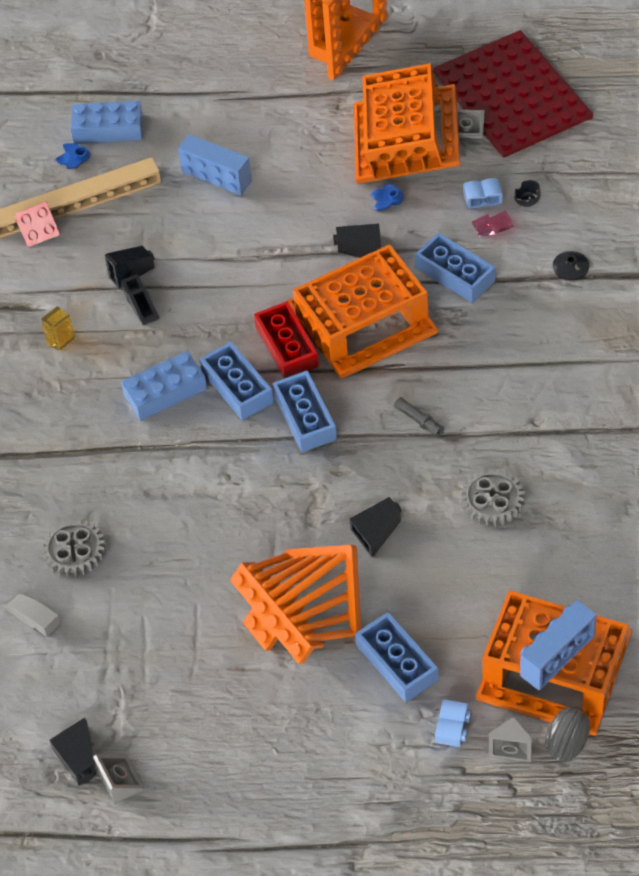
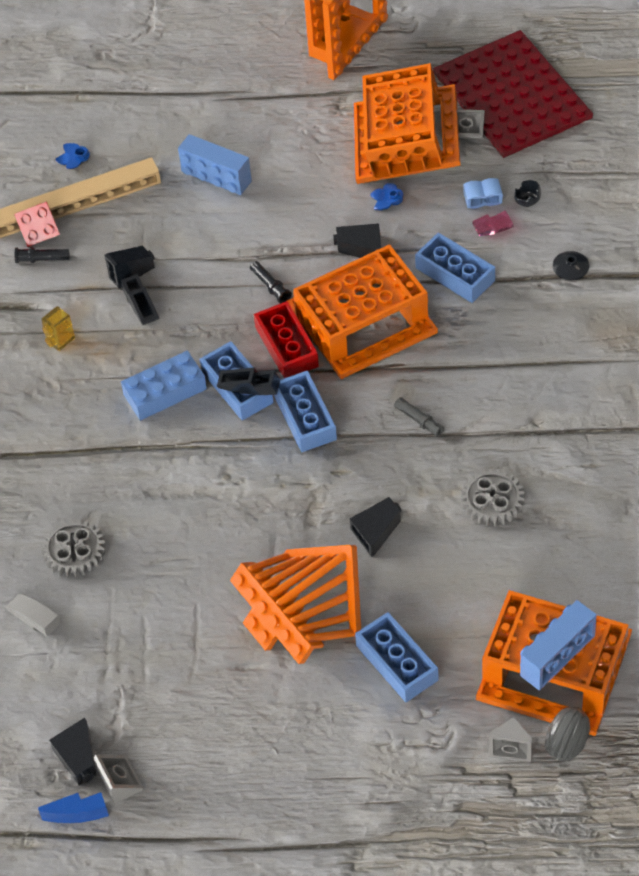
(36, 255): none -> black pin
(74, 810): none -> blue slope
(107, 122): medium blue brick -> none
(249, 381): none -> black slope
(275, 287): none -> black pin
(452, 723): light blue brick -> none

